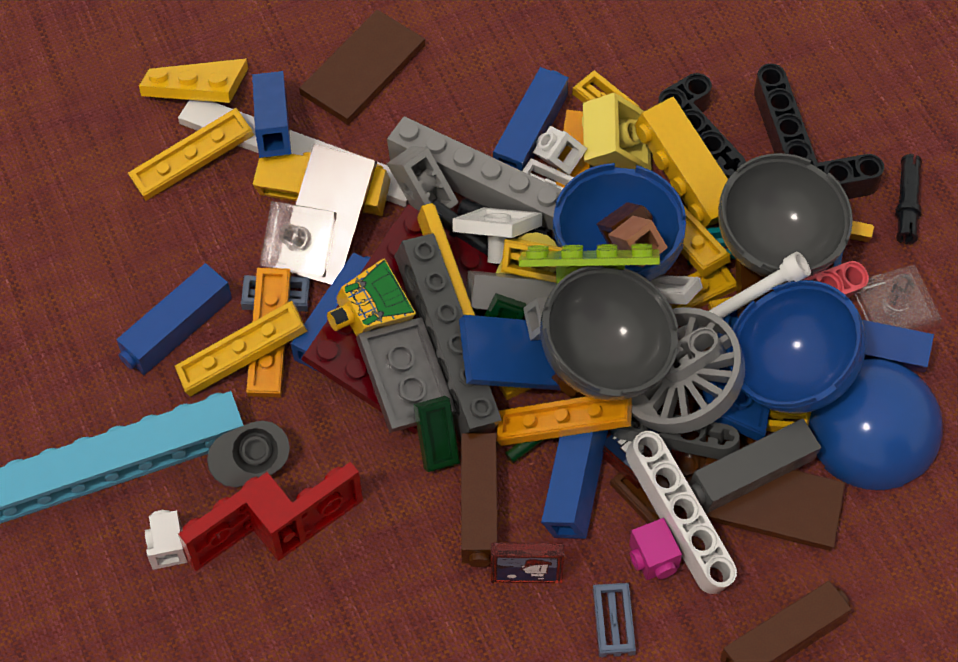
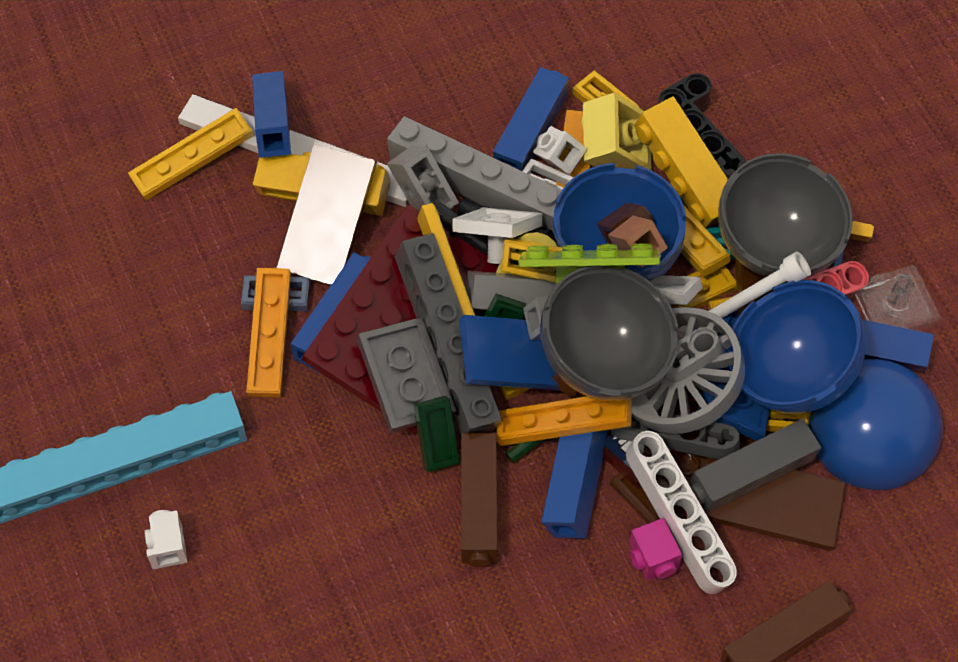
(173, 319): blue brick -> none
(198, 82): yellow wing -> none
(240, 348): yellow tile -> none
(248, 453): dark grey piece -> none
(269, 513): red bracket -> none
(298, 238): clear tile -> none
(362, 66): reddish brown tile -> none
(371, 301): torso -> none
(527, 562): tile -> none
(616, 648): sand blue tile -> none
(783, 118): black beam -> none
(908, 209): black pin -> none

